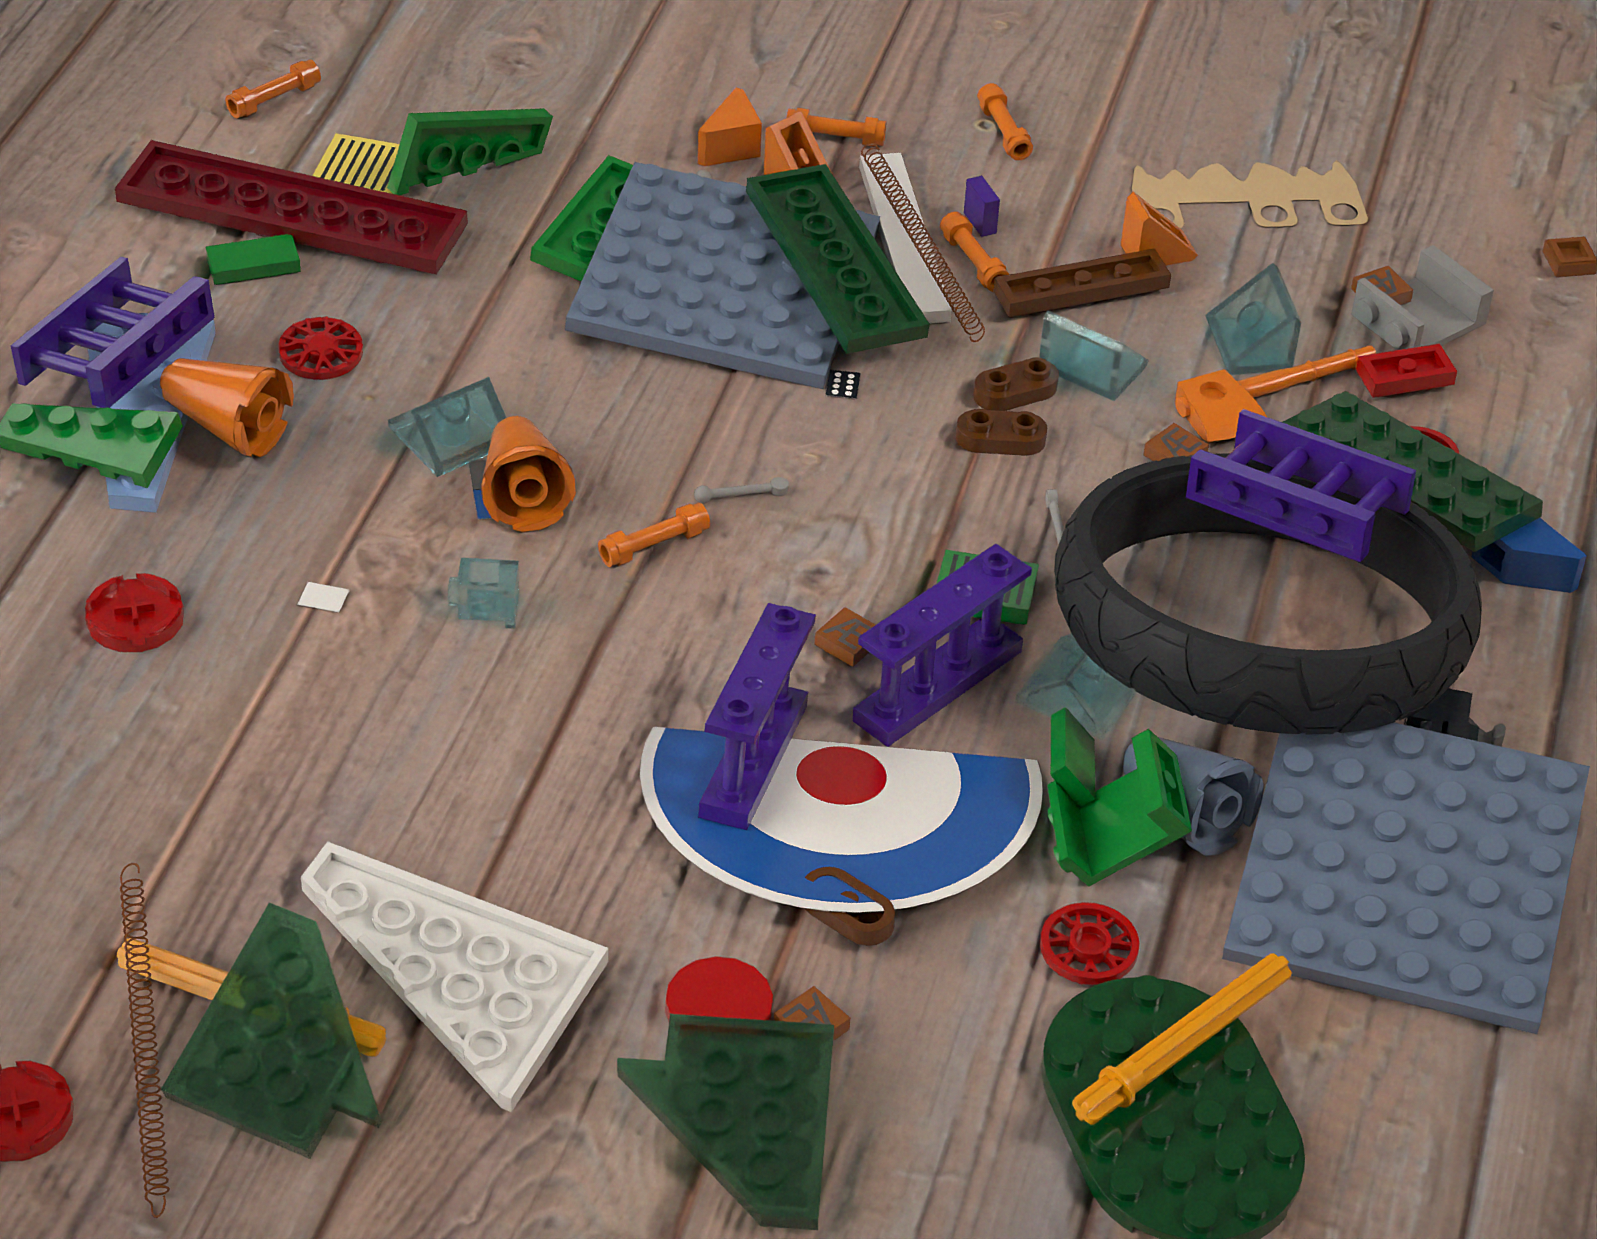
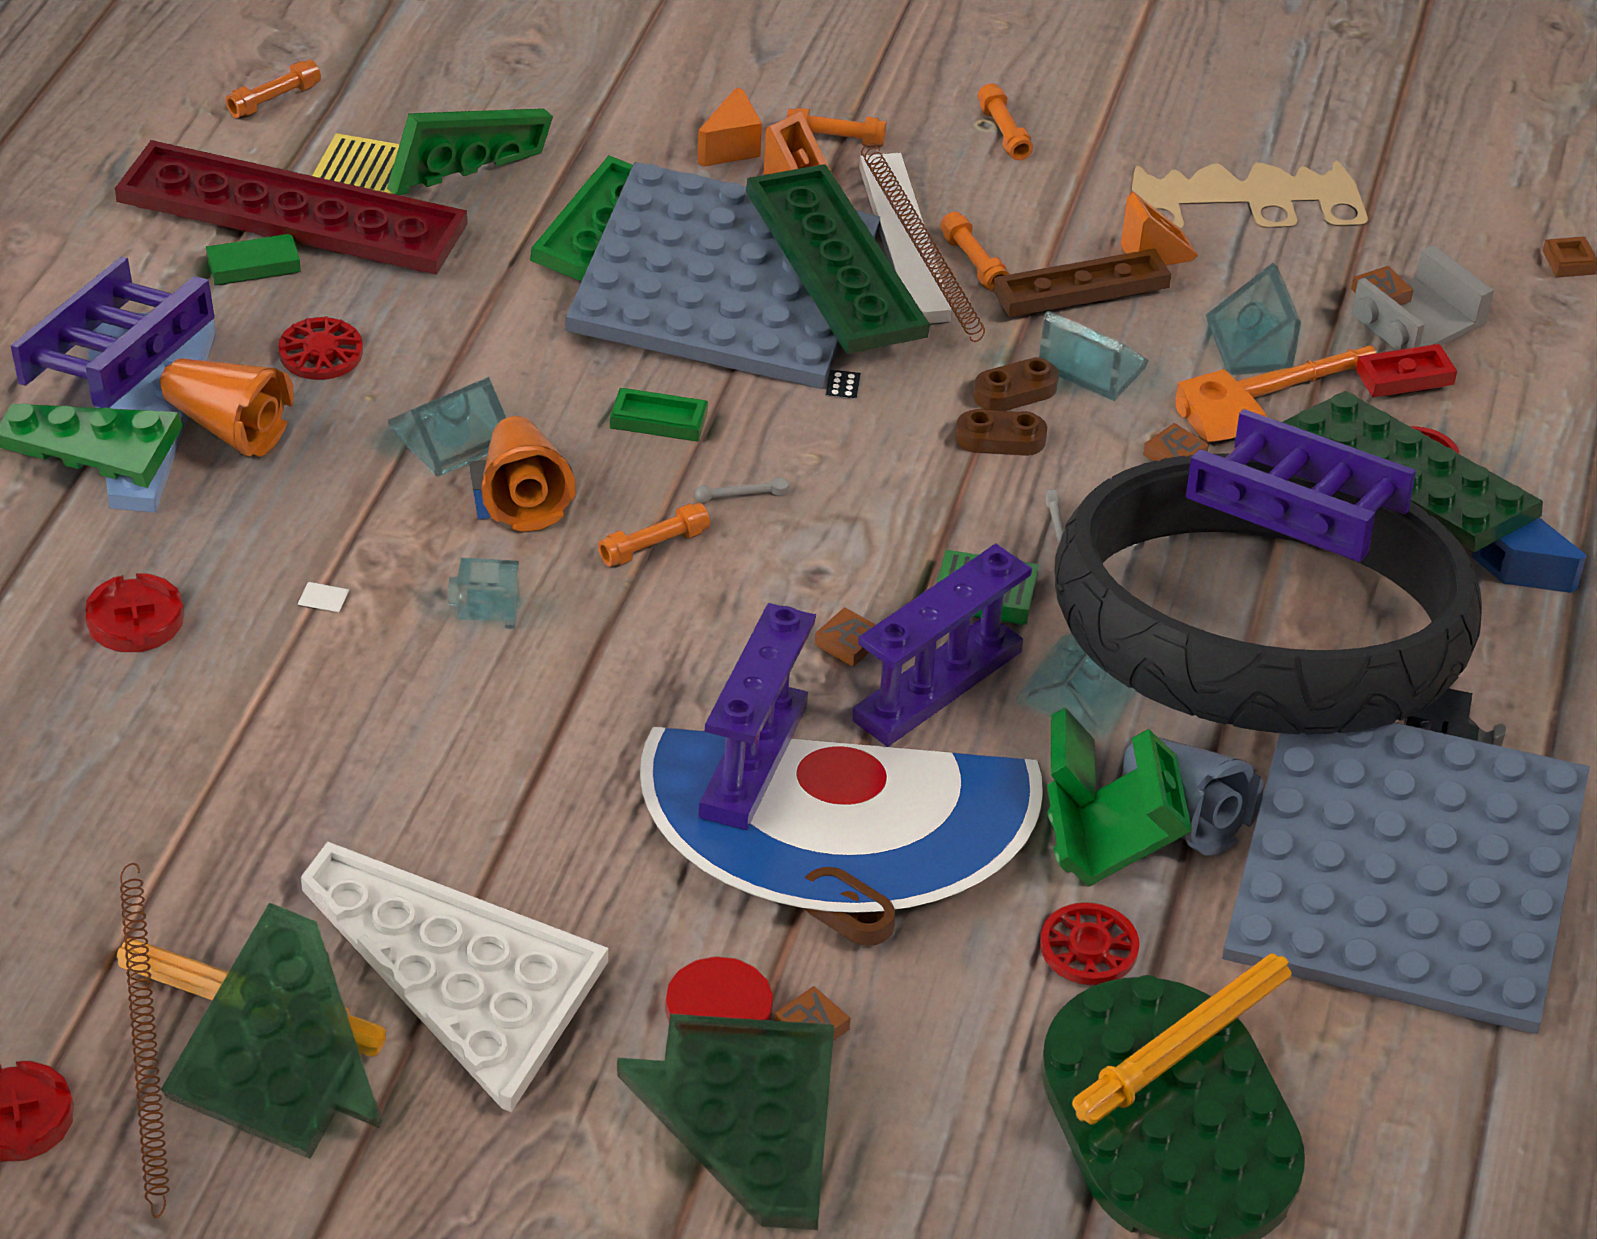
(659, 414): none -> green tile
(981, 206): dark purple tile -> none

